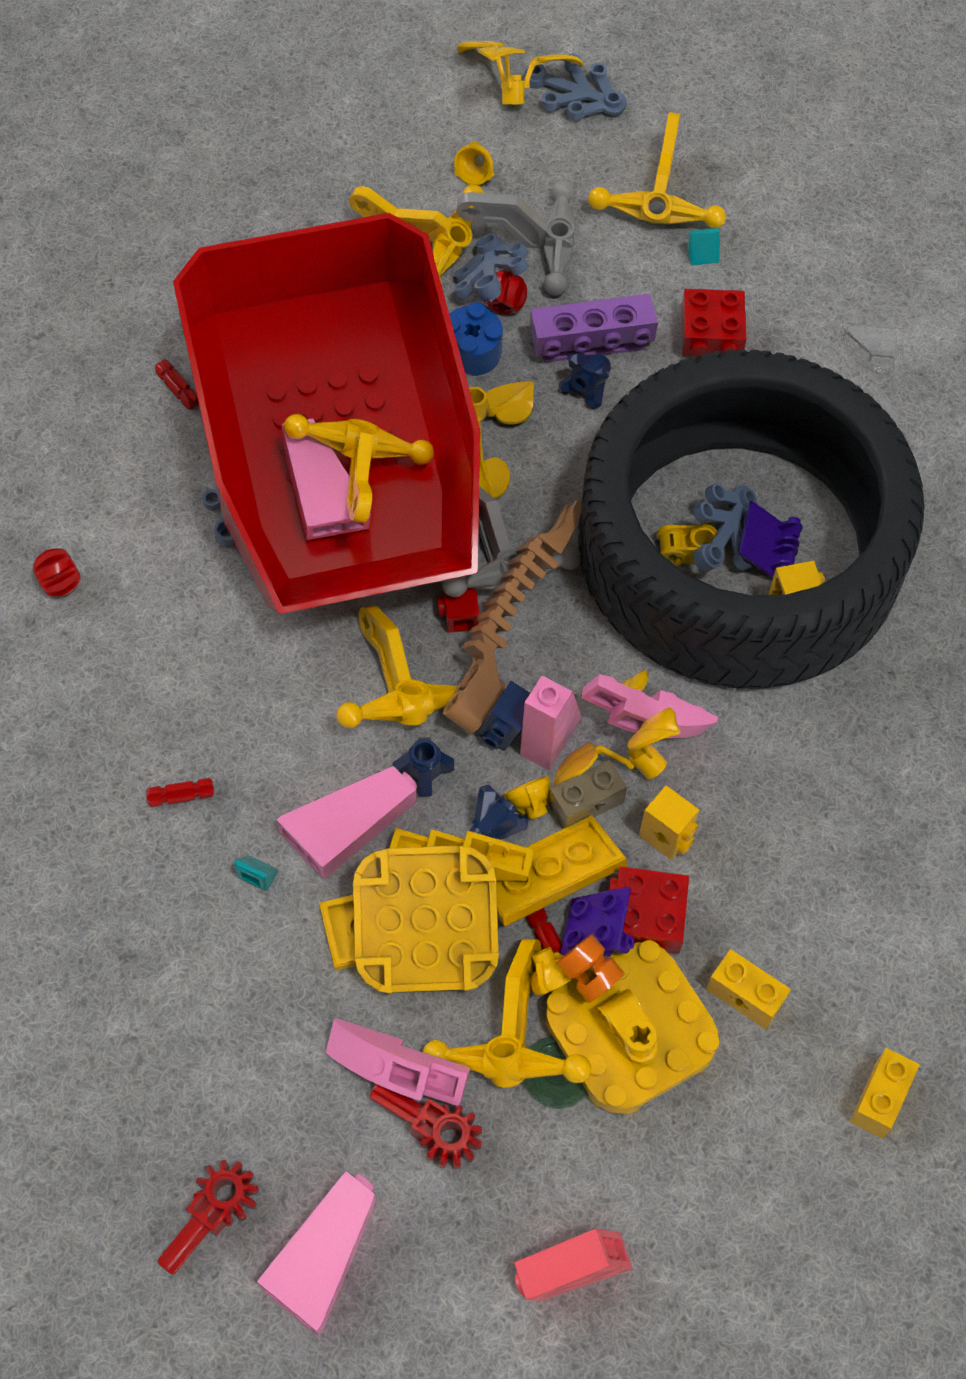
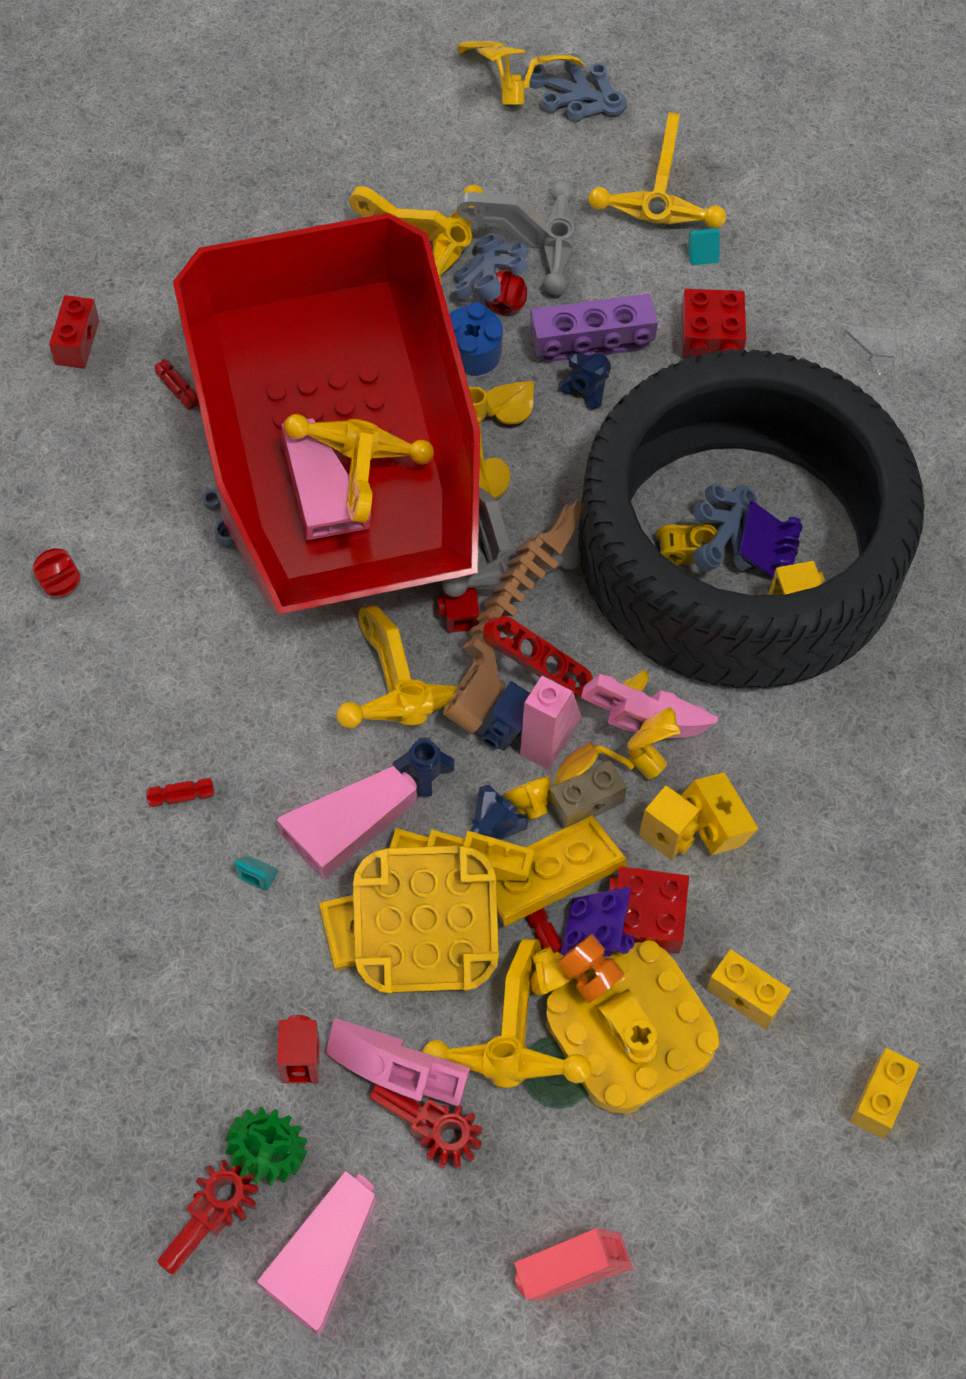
(74, 331): none -> red brick
(265, 1146): none -> green gear
(298, 1050): none -> red brick
(469, 166): yellow piece -> none
(540, 652): none -> red beam
(722, 814): none -> yellow brick

